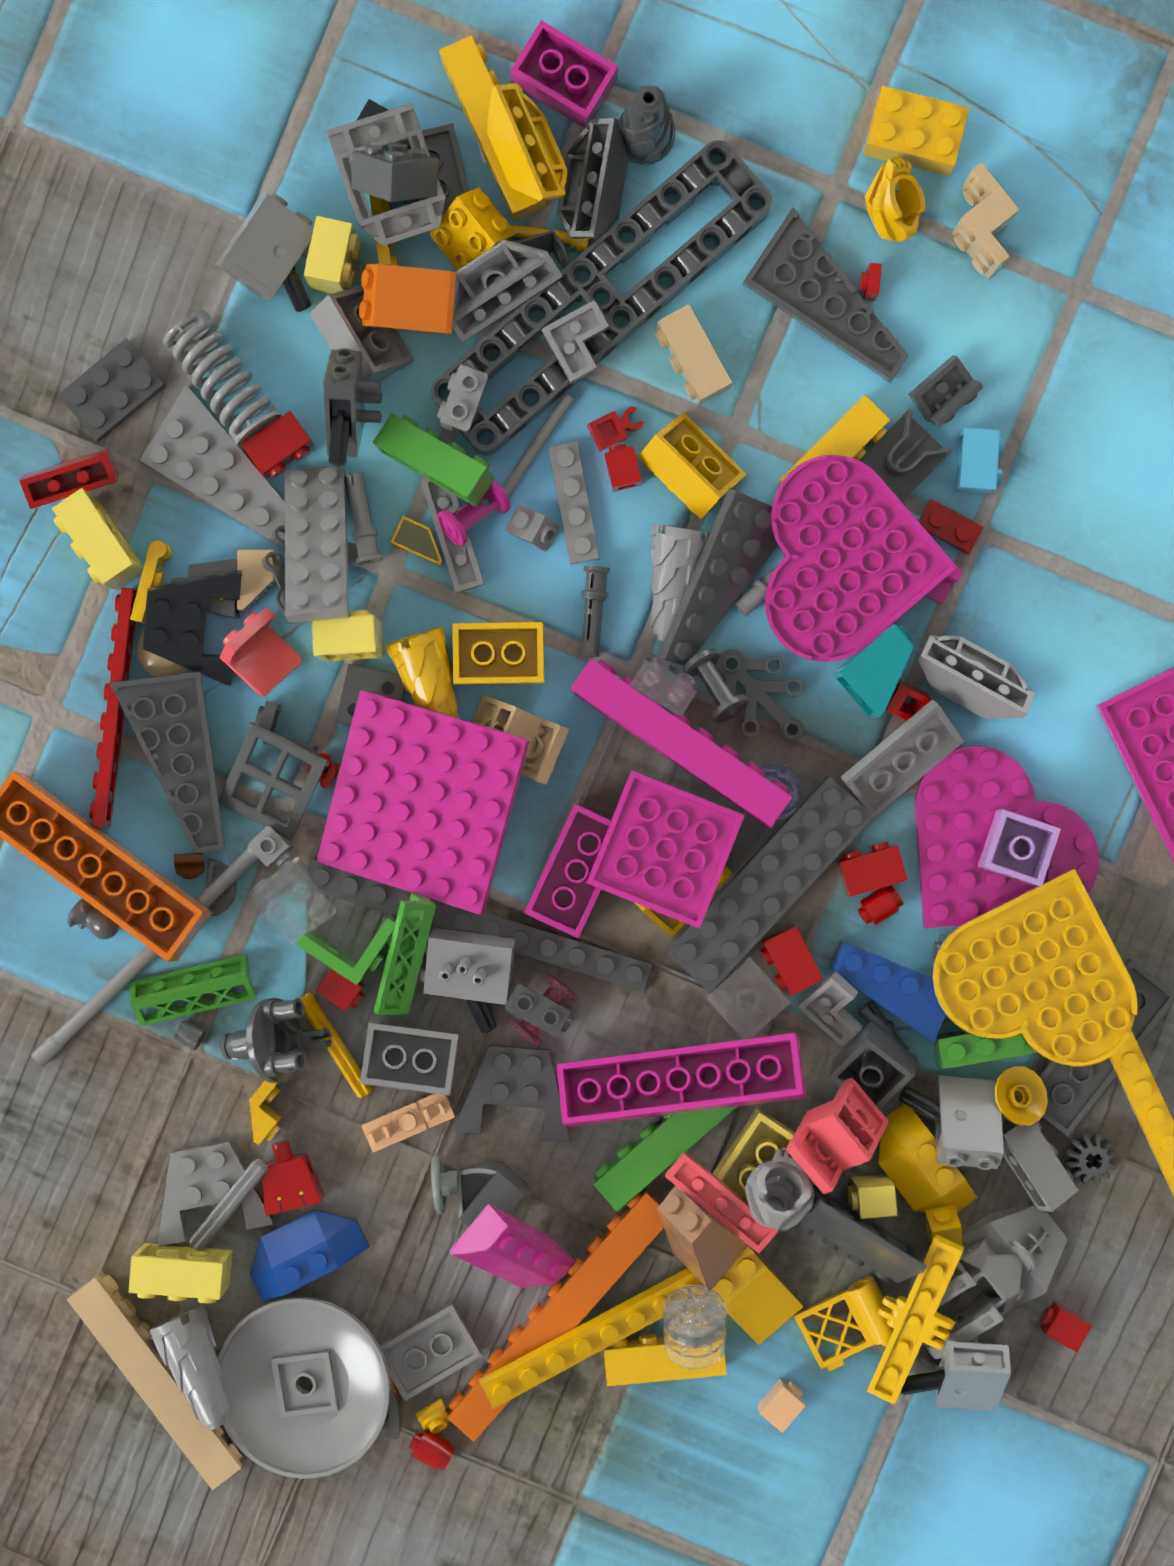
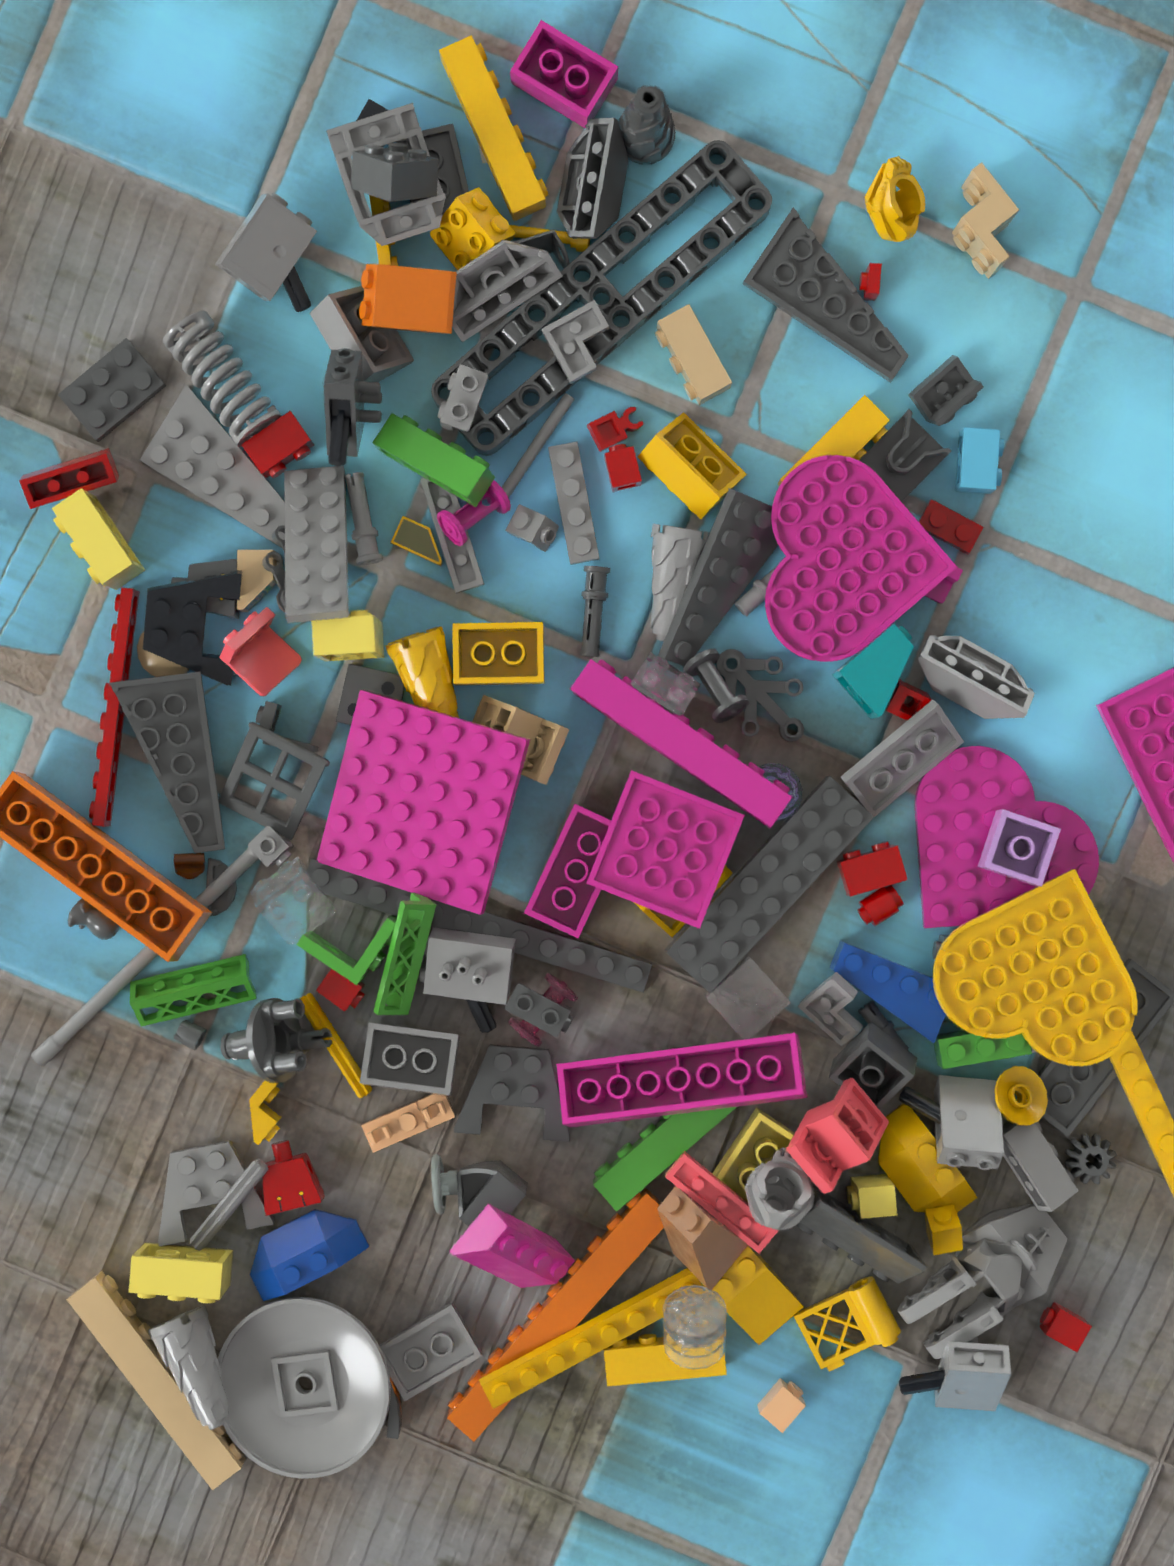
(151, 577): yellow plate -> none
(332, 256): light yellow brick -> none
(333, 771): red plate -> none
(431, 1449): red brick -> none
(434, 1416): yellow plate -> none
(525, 144): yellow wedge -> none
(791, 959): red brick -> none
(915, 1319): yellow hinge -> none
(916, 129): yellow brick -> none

